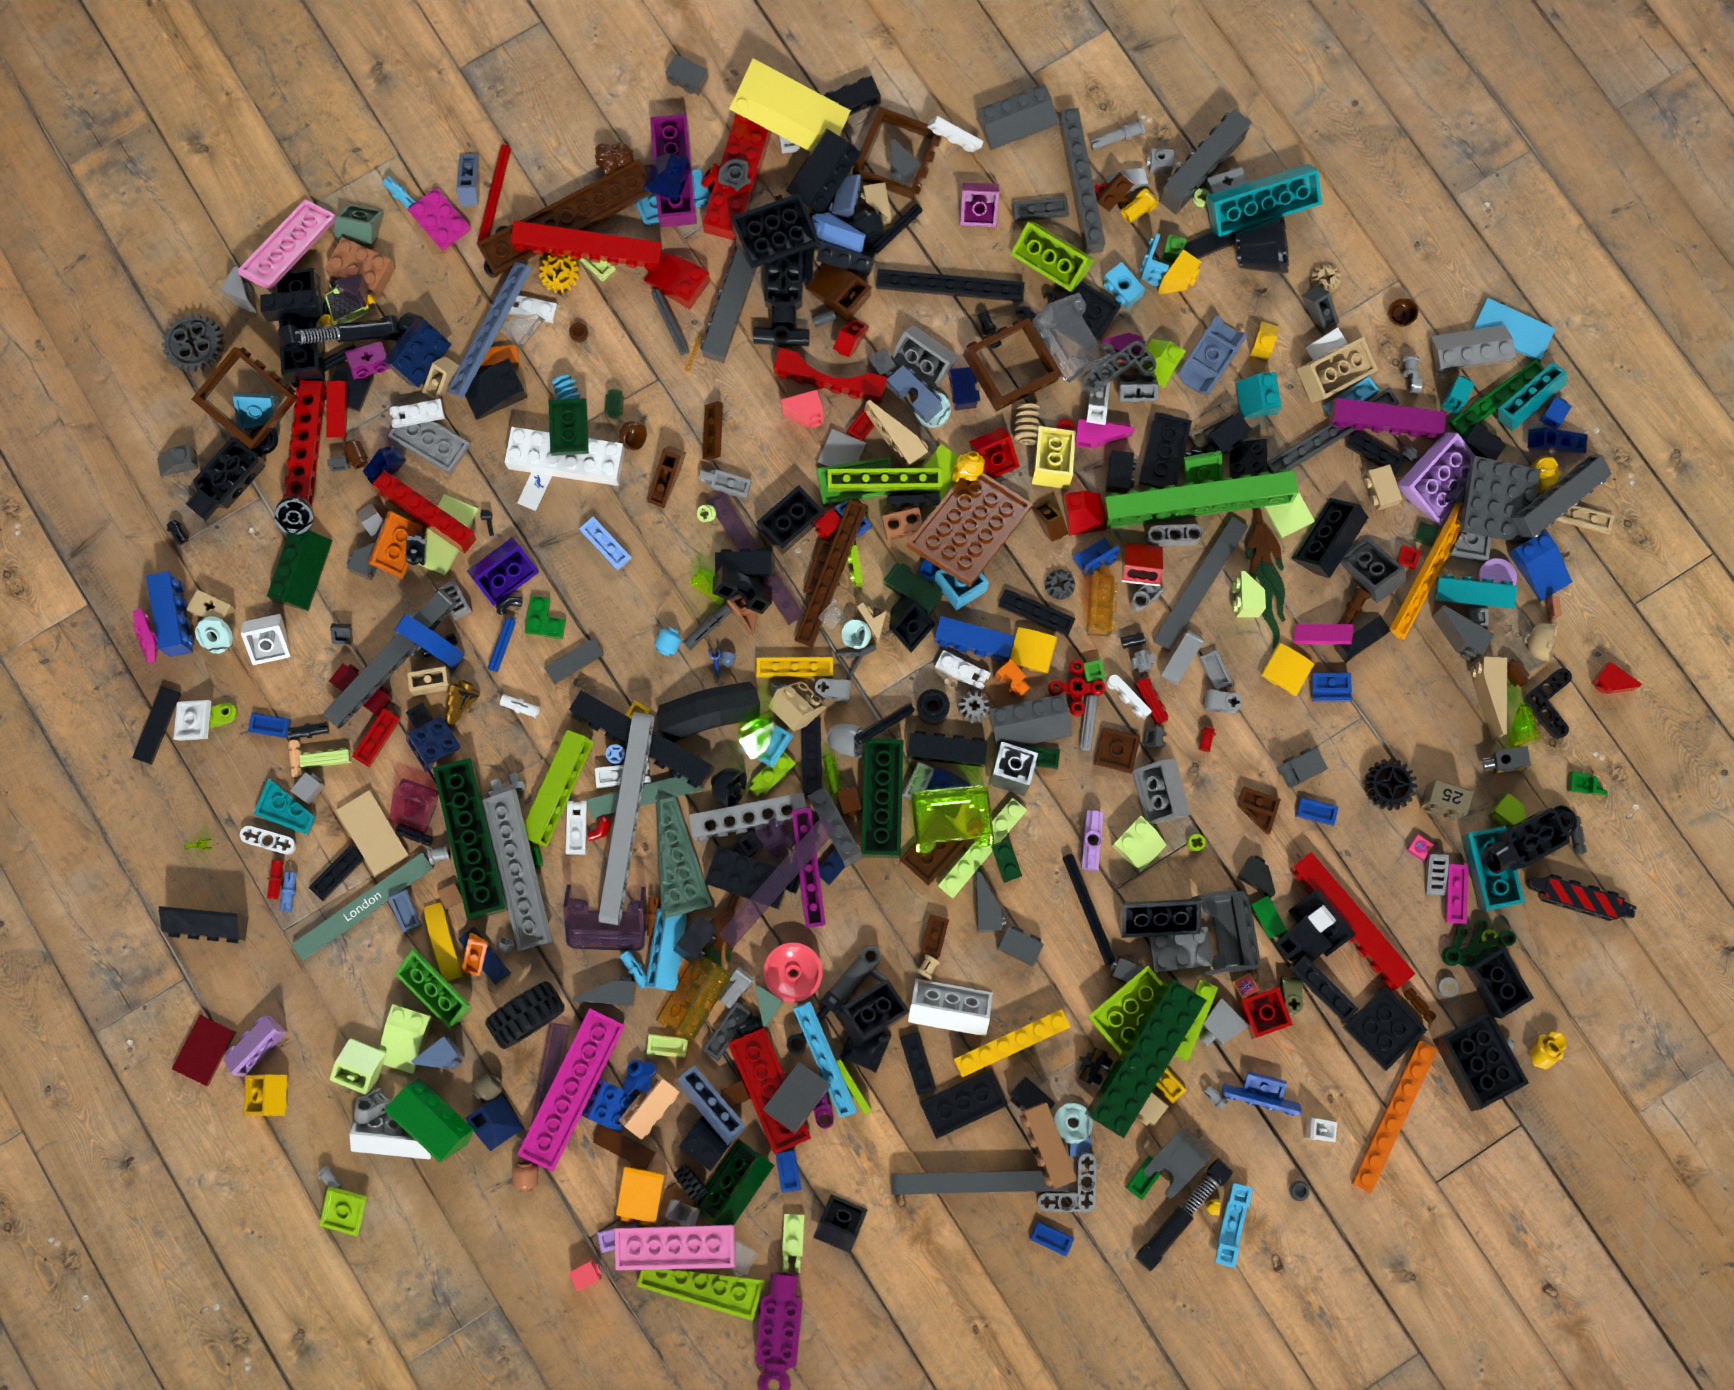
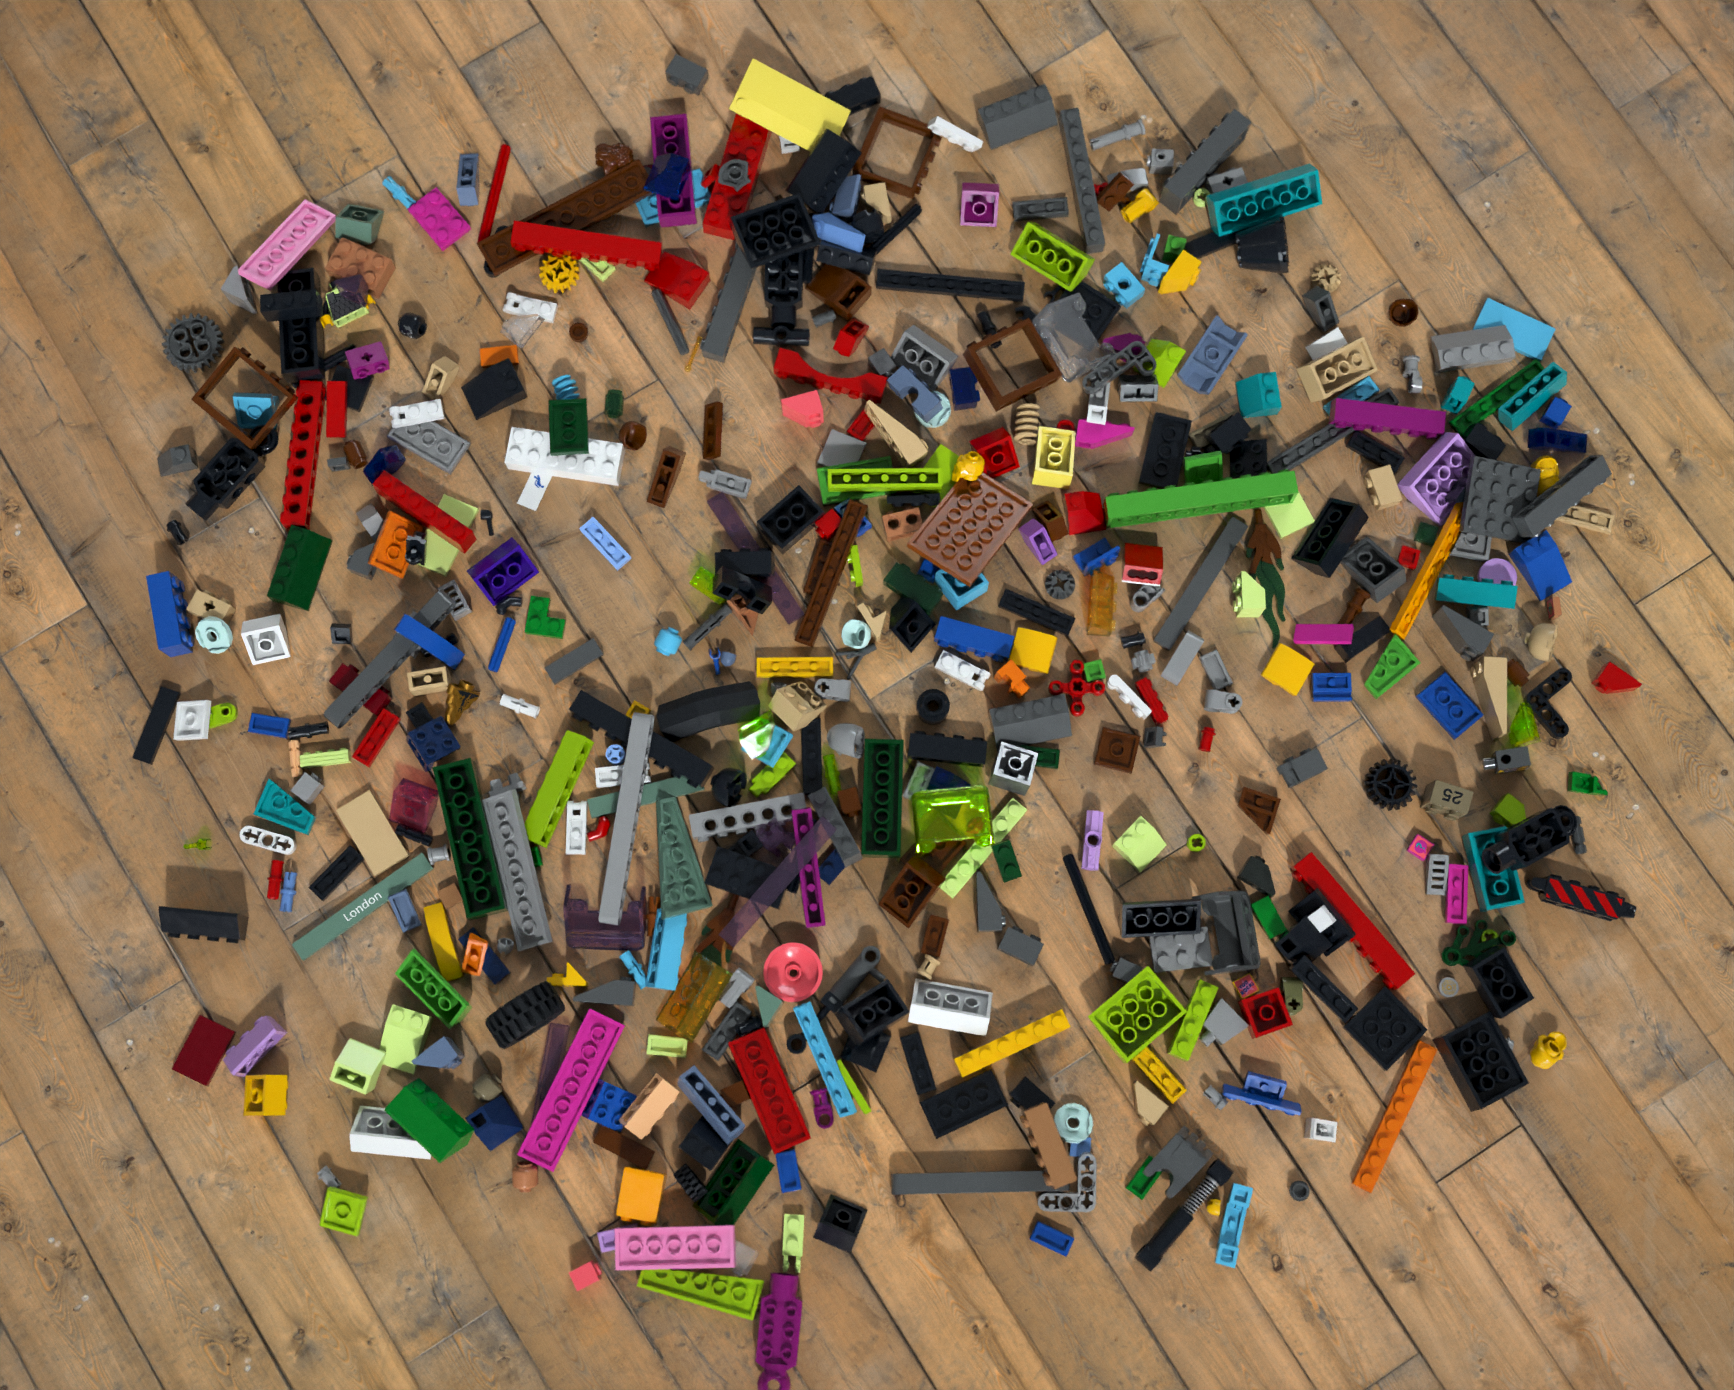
(145, 638): dark pink plate -> none
(293, 514): black cylinder -> none
(370, 1106): light grey piece -> none
(385, 328): black piece -> none
(416, 352): dark blue brick -> none
(489, 329): sand blue plate -> none
(572, 979): none -> yellow slope
(639, 1076): blue plate -> none
(682, 1213): light grey bracket -> none
(695, 939): black brick -> none
(711, 510): yellowish green bush -> none
(796, 1097): dark grey tile -> none
(832, 616): clear bracket -> none
(884, 723): black axle -> none
(902, 163): dark grey slope -> none
(911, 891): none -> reddish brown slope
(980, 703): light grey gear -> none
(1038, 541): none -> medium lavender slope
(1089, 722): light grey axle -> none
(1091, 1066): black hips -> none
(1120, 471): black brick -> none
(1145, 1057): dark green brick -> none
(1161, 792): light grey slope -> none
(1182, 531): light grey beam -> none
(1264, 341): yellow slope -> none
(1316, 811): blue tile -> none
(1391, 667): none -> bright green wing
(1410, 453): dark grey plate -> none
(1419, 1005): reddish brown axle -> none
(1449, 705): none -> blue tile

